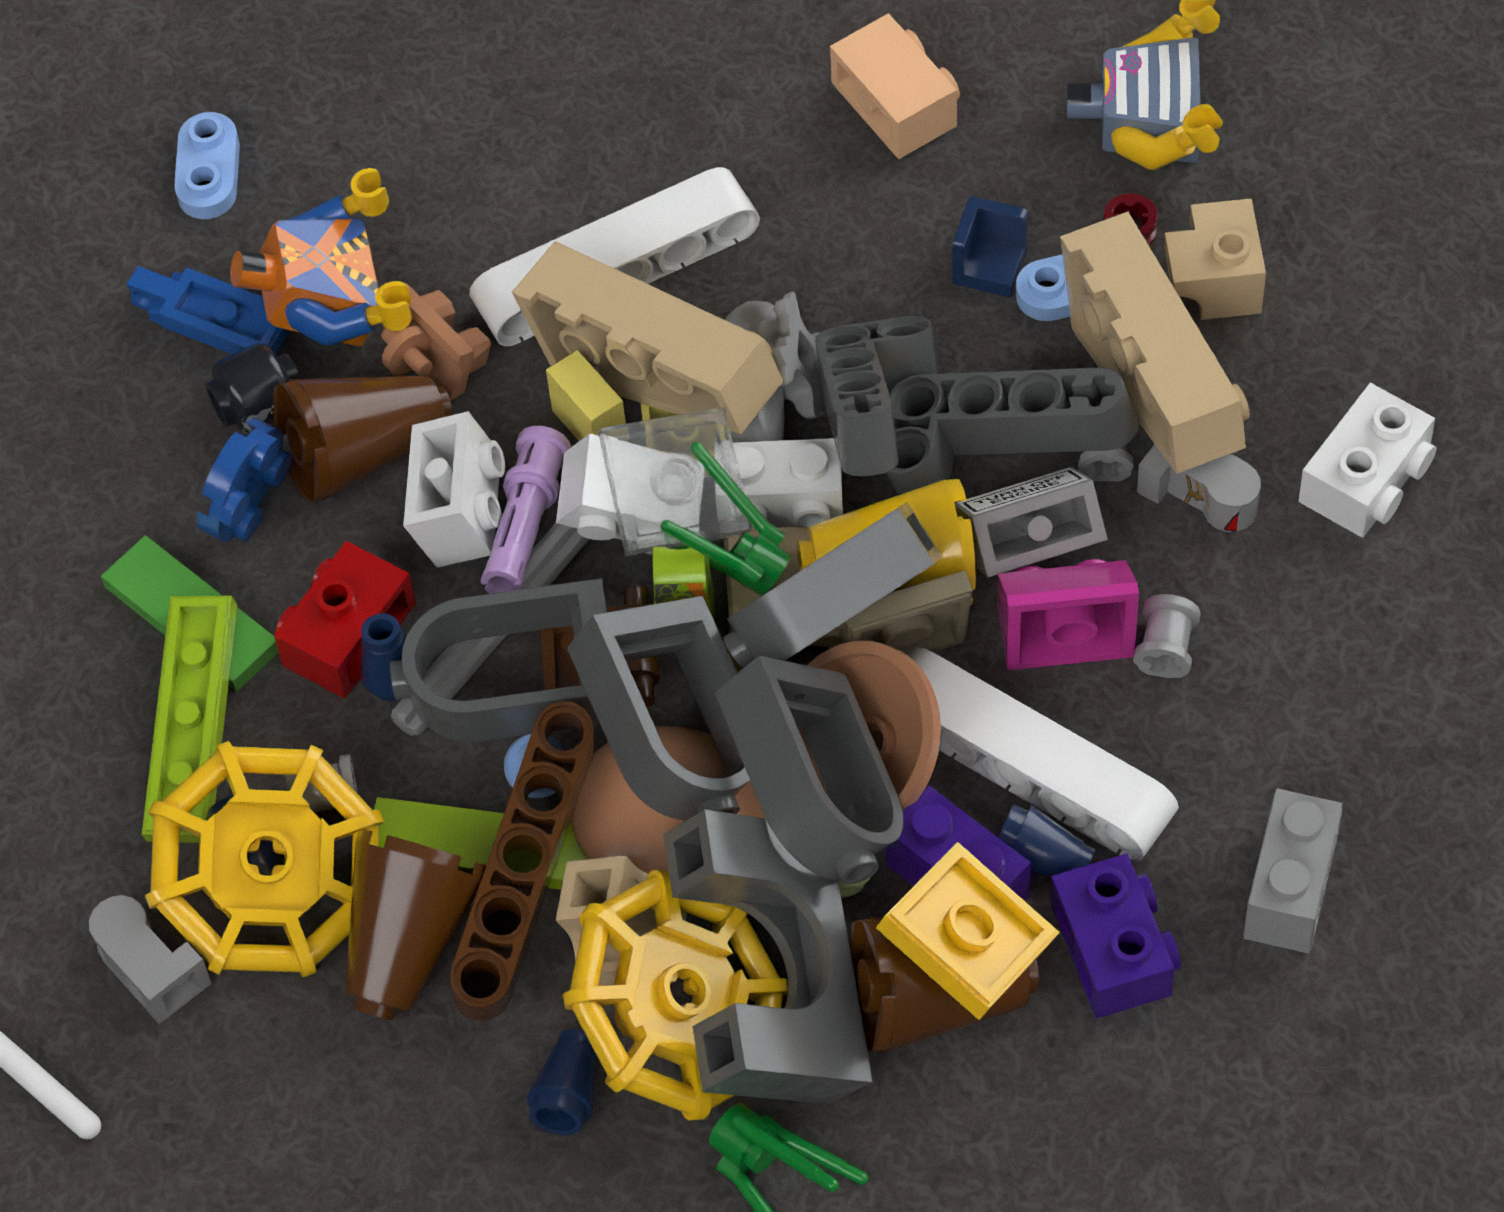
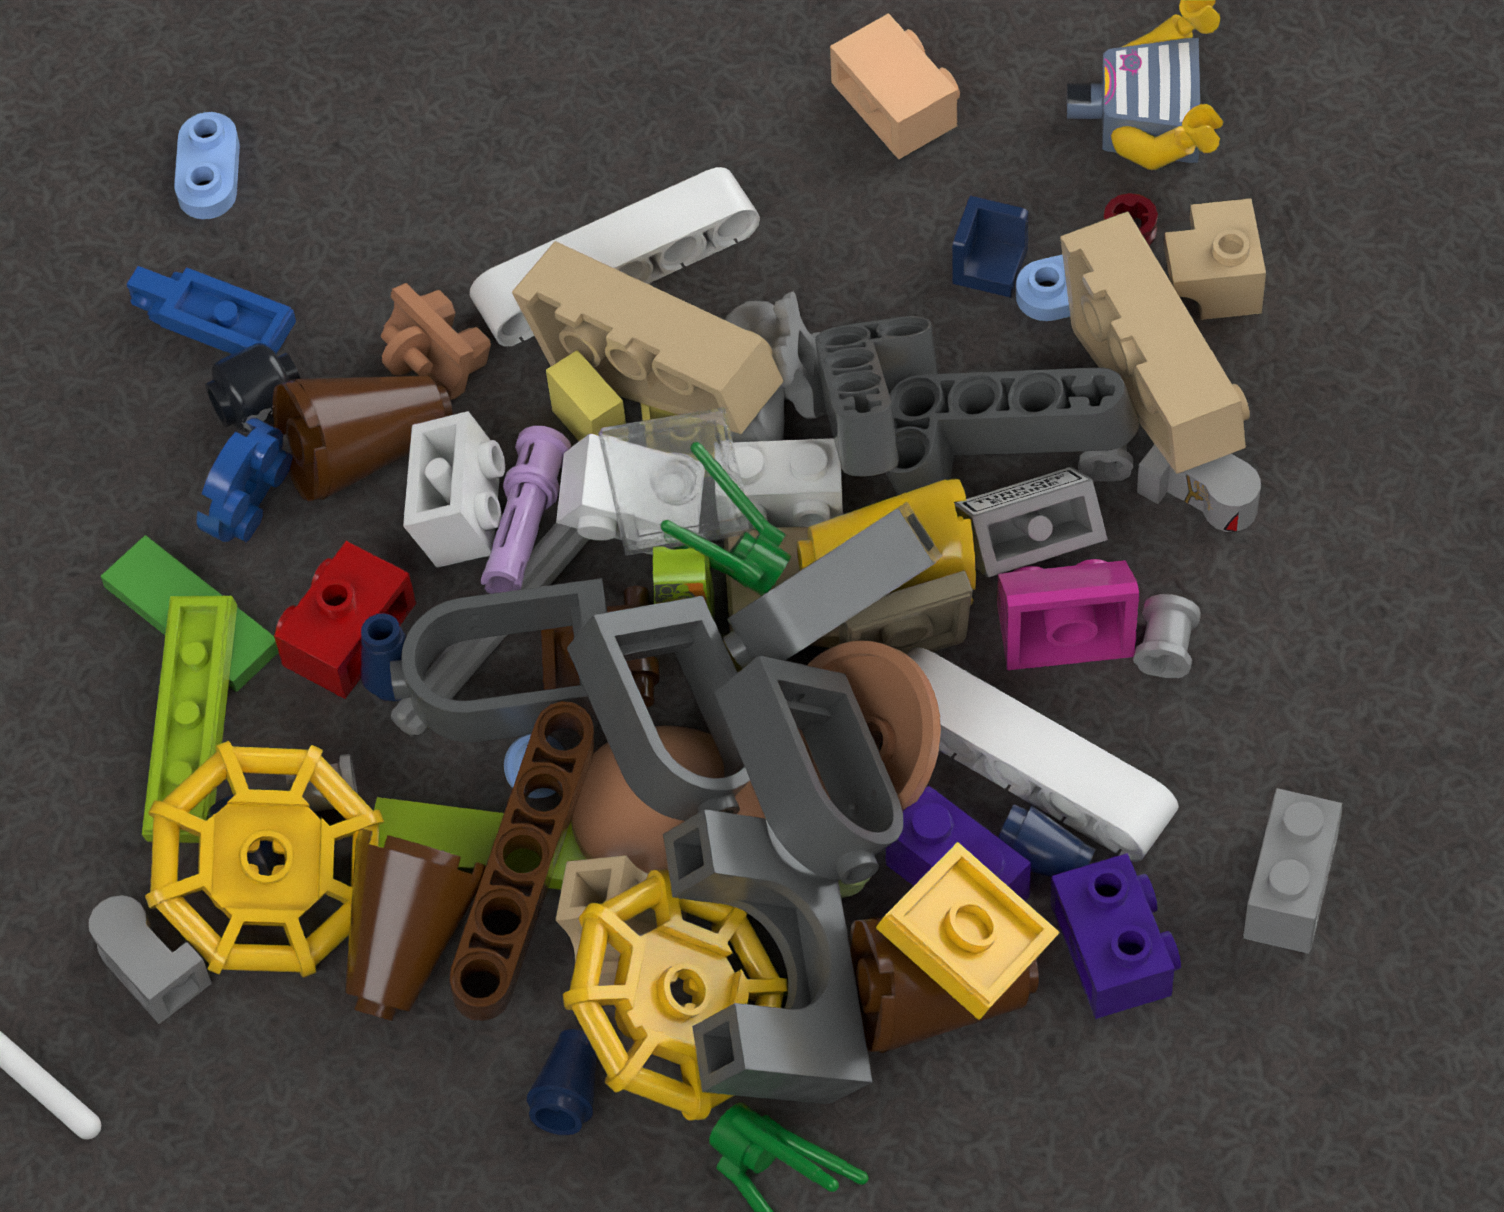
(321, 271): torso -> none
(1368, 460): white brick -> none

